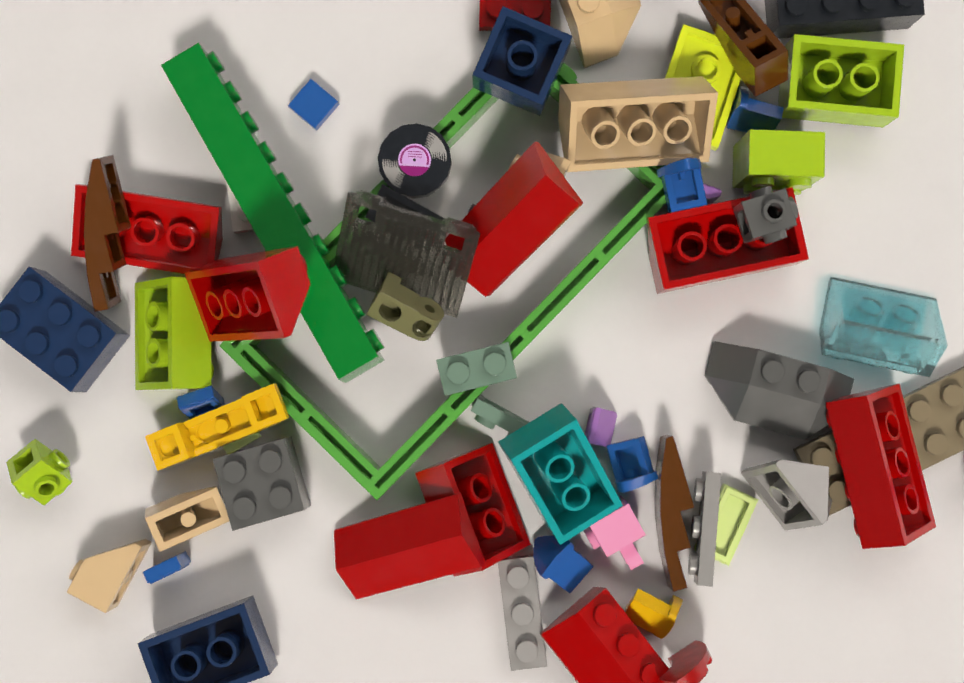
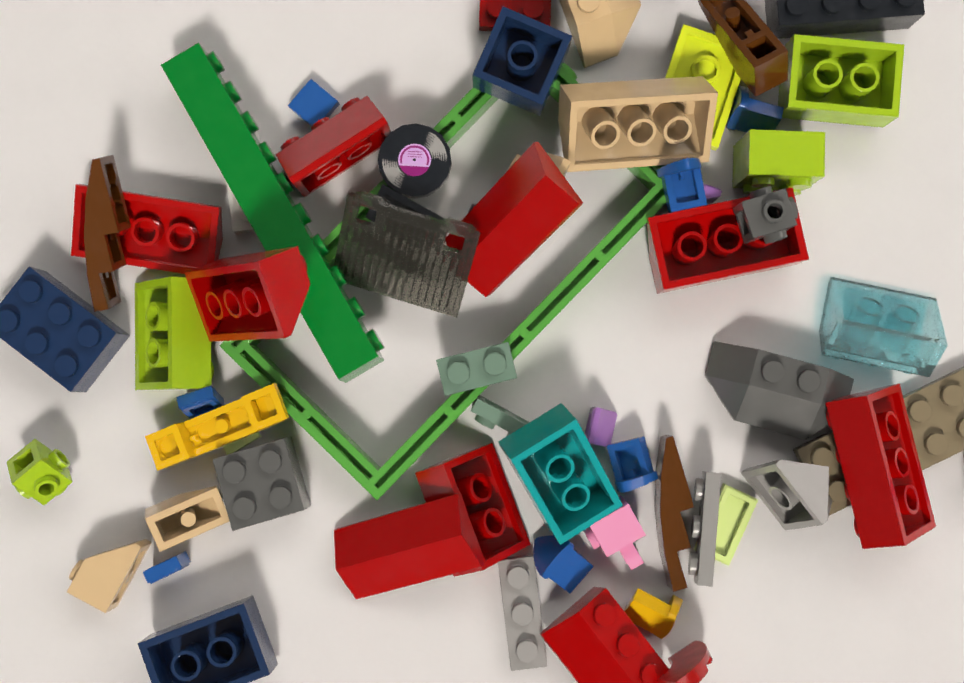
(333, 145): none -> red slope
(405, 309): olive leg -> none

